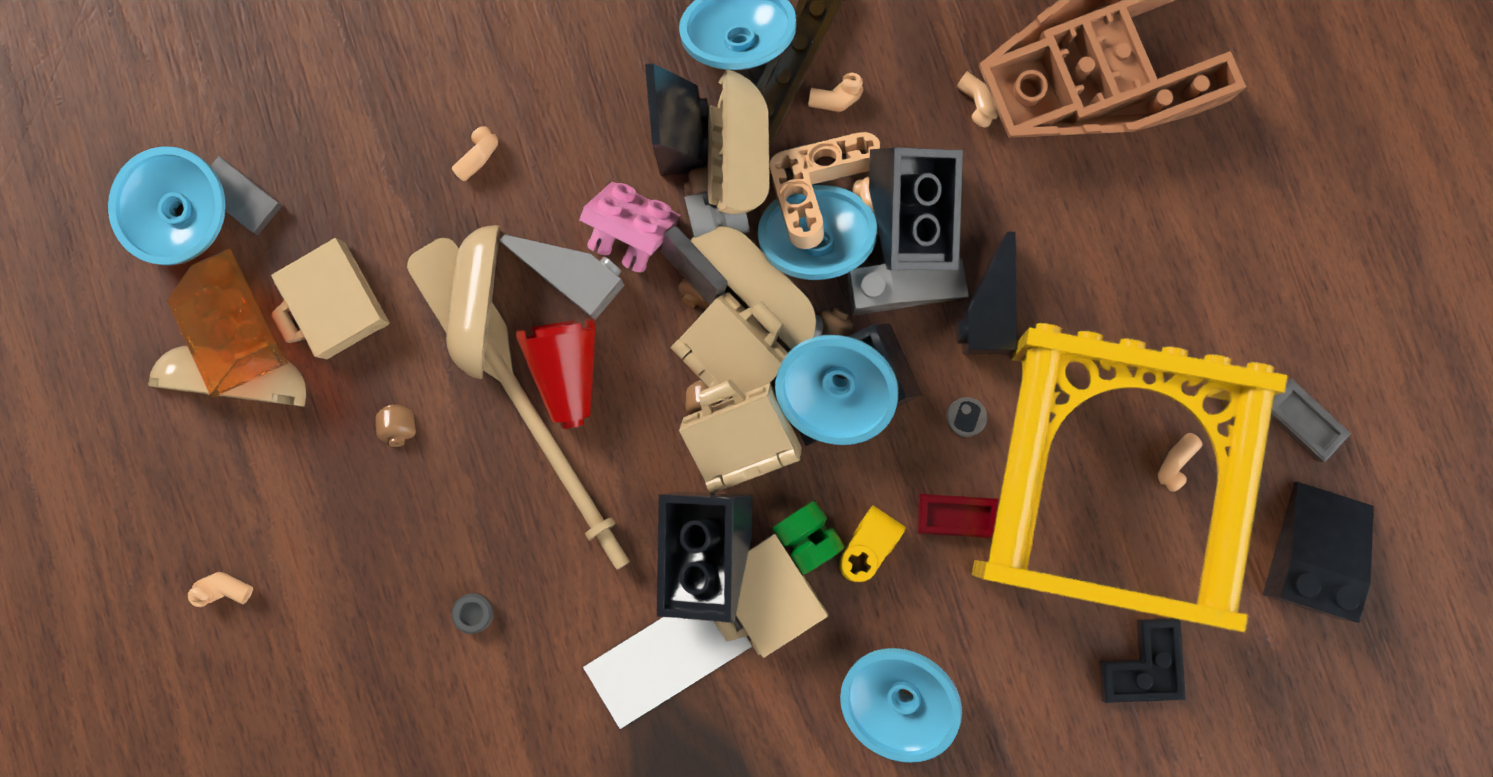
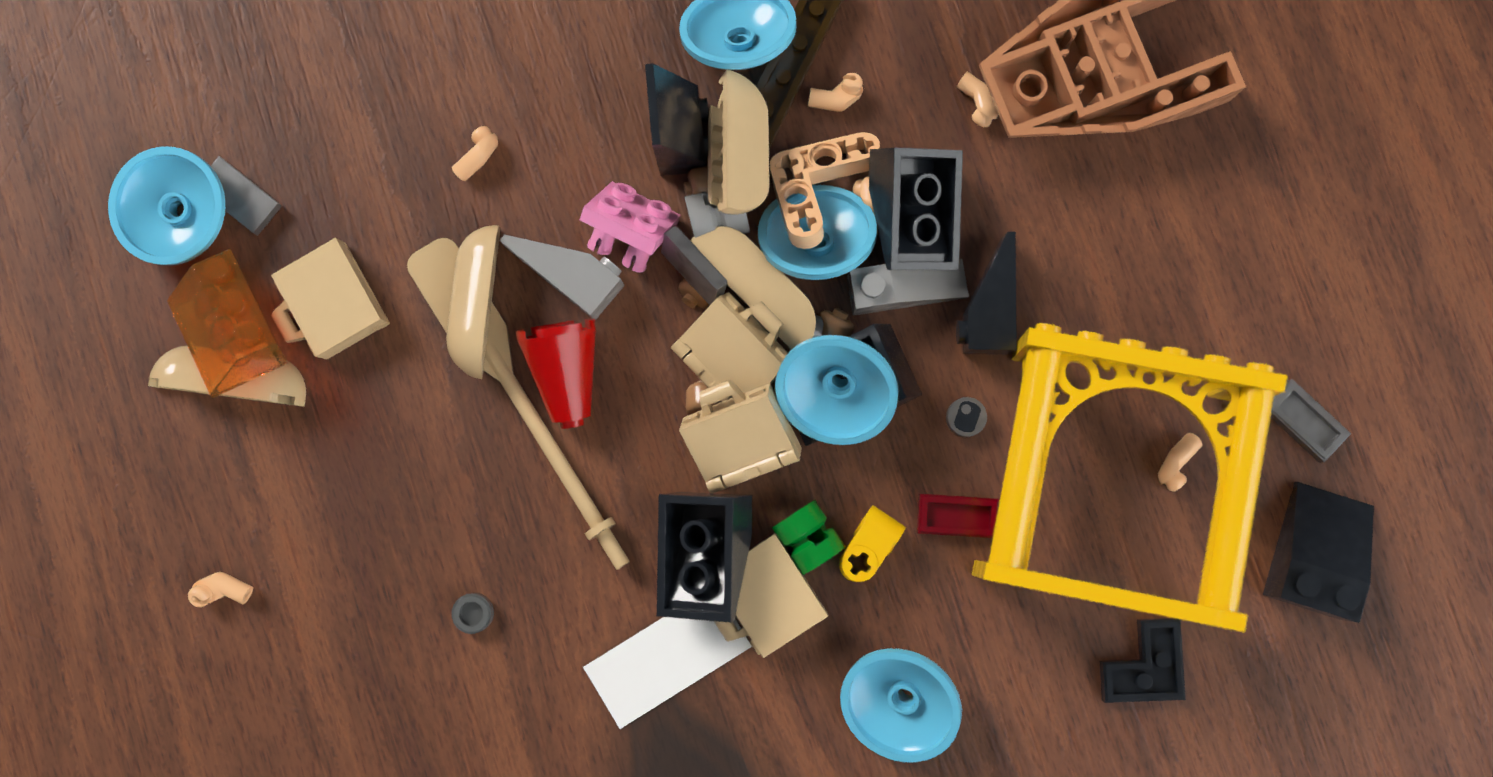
(395, 425): medium nougat piece -> none

